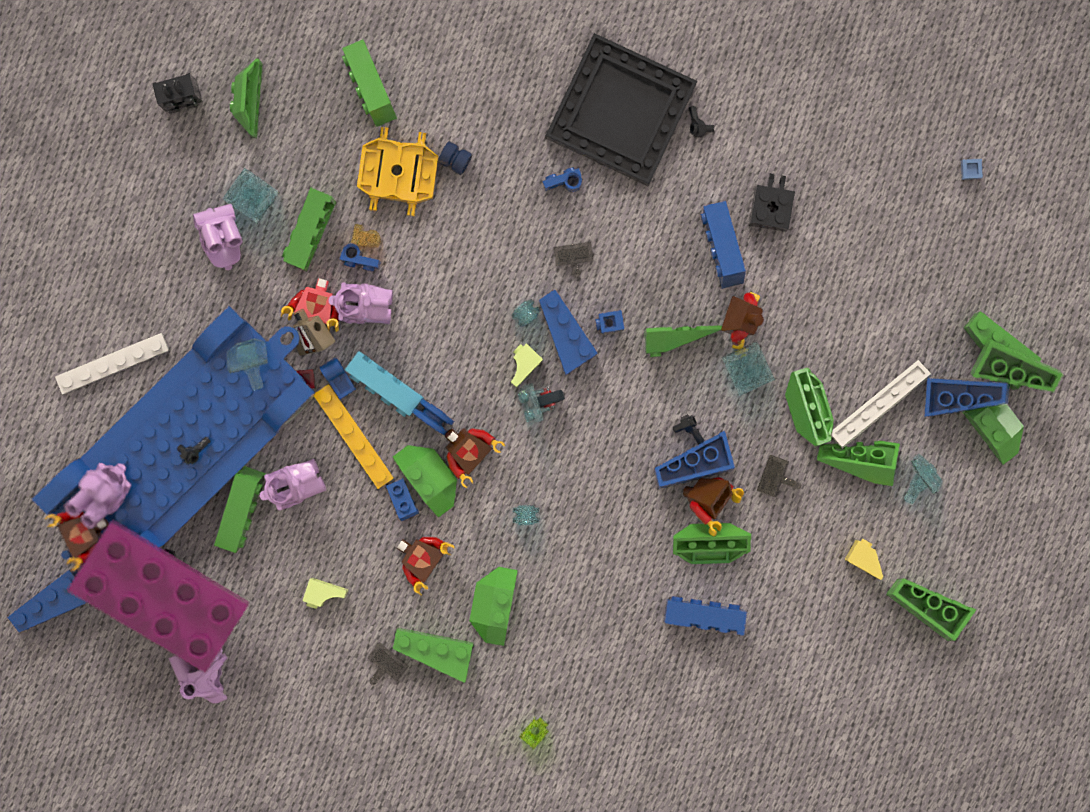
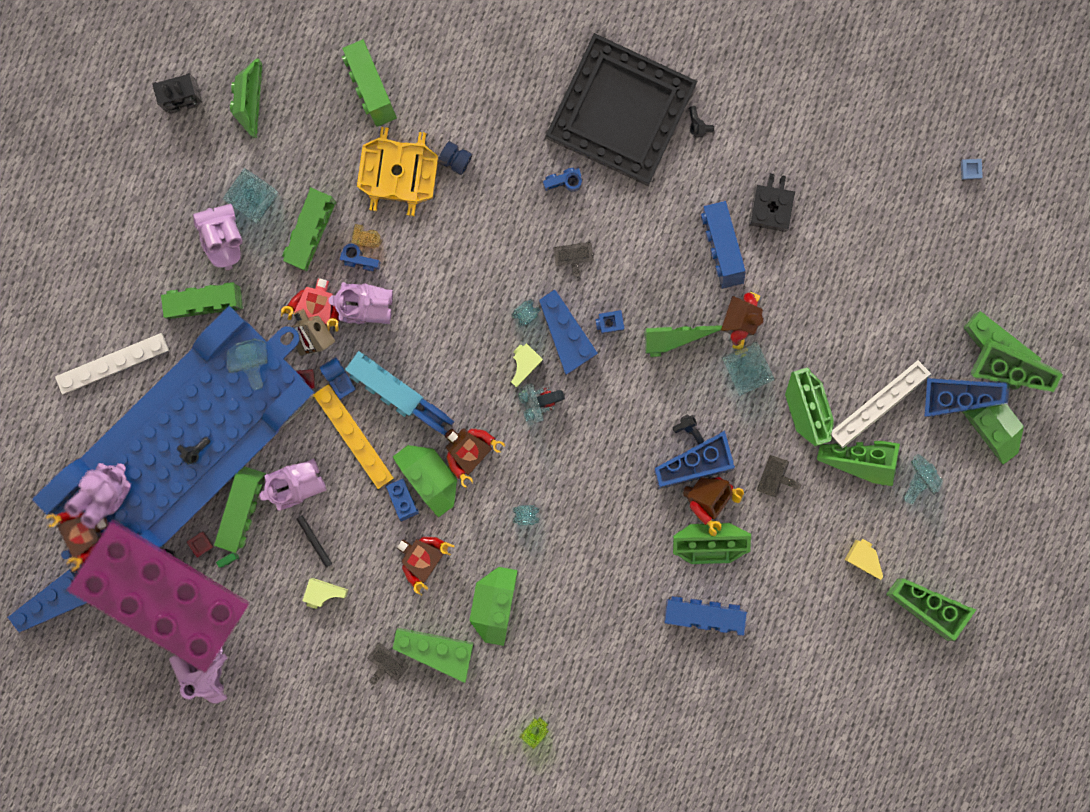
(200, 544): none -> dark red plate
(201, 301): none -> bright green wedge
(227, 560): none -> green tile
(314, 541): none -> black bar

